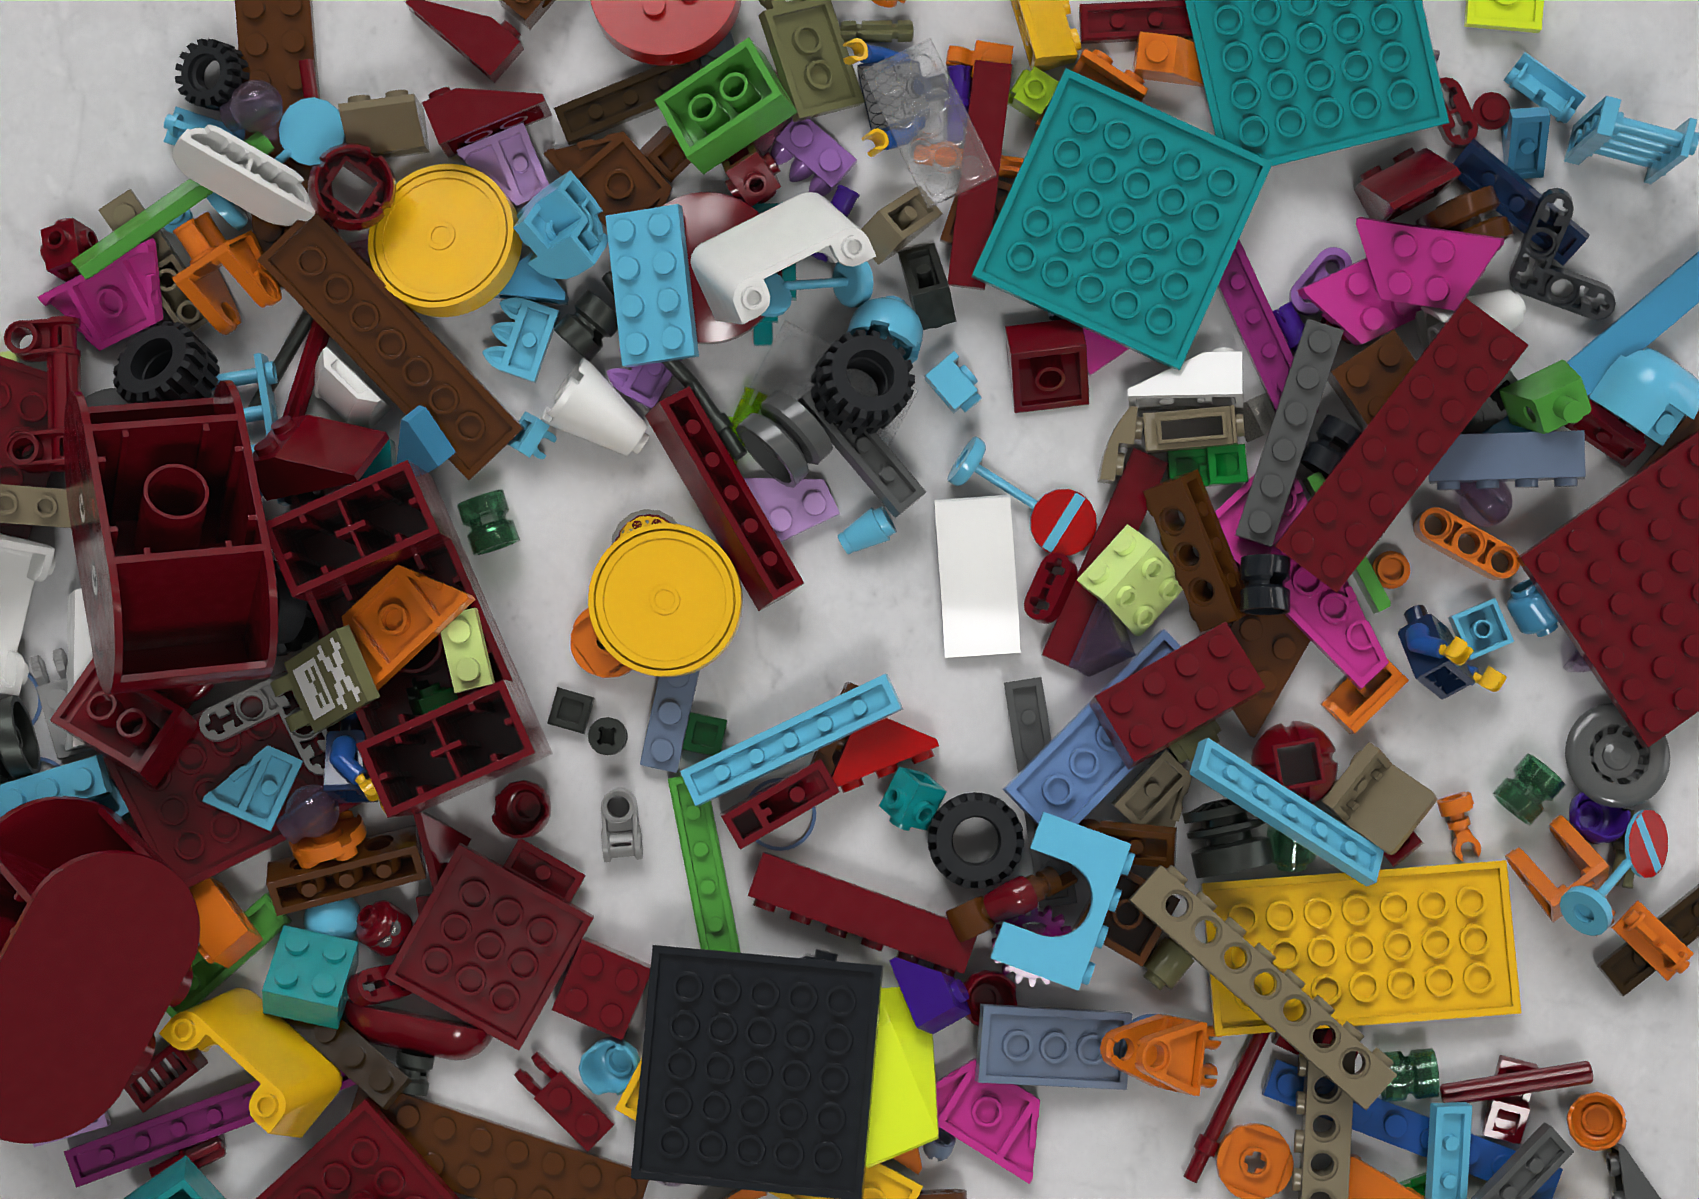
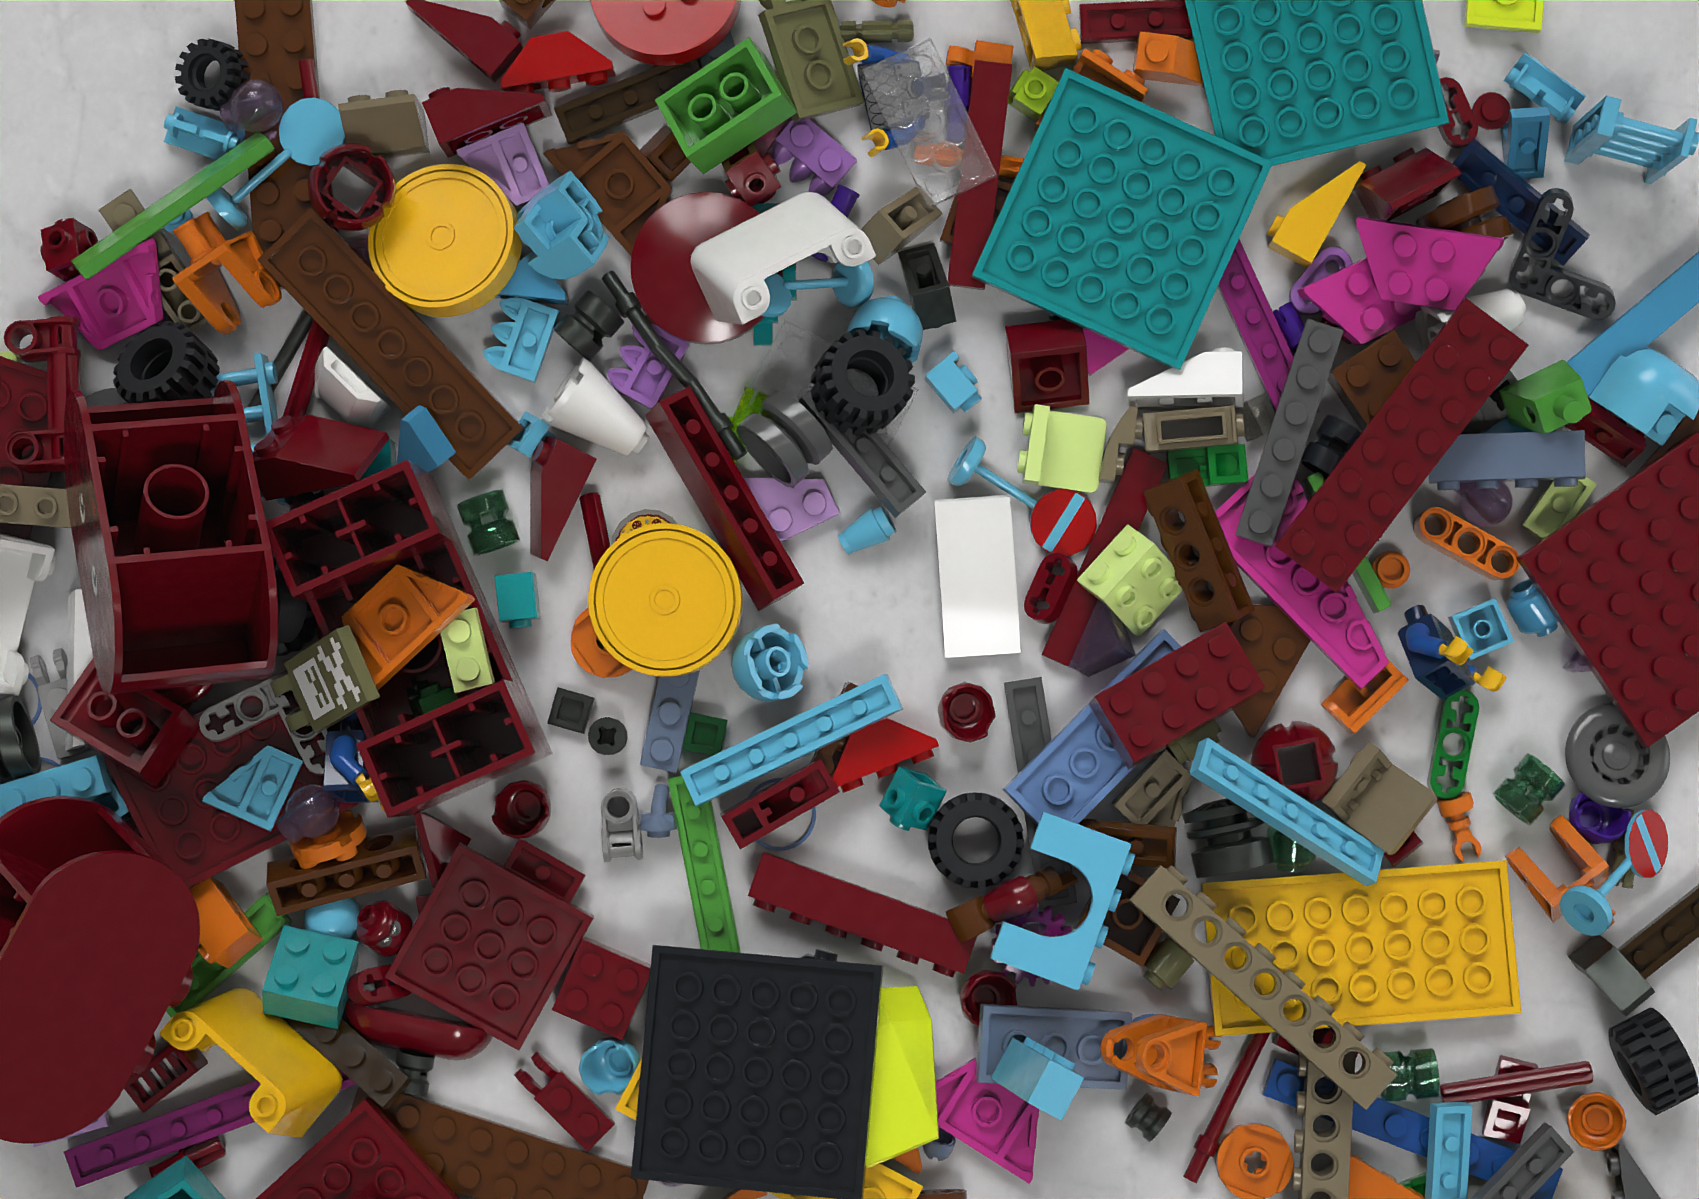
(243, 175): white brick -> none
(517, 599): none -> teal brick
(554, 488): none -> dark red slope
(555, 64): none -> red slope
(594, 525): none -> dark red axle
(652, 285): medium azure plate -> none
(658, 822): none -> sand blue plate
(769, 663): none -> medium azure cylinder
(931, 995): dark purple slope -> none
(966, 712): none -> dark red hair
(1038, 1076): none -> medium azure wedge
(1062, 450): none -> yellowish green bracket
(1148, 1117): none -> pearl dark grey wheel
(1265, 584): black wheel -> none
(1309, 221): none -> yellow slope
(1467, 736): none -> green beam
(1557, 507): none -> yellowish green plate
(1612, 974): none -> pearl dark grey slope
(1653, 941): orange hinge -> none
(1653, 1061): none -> black tyre

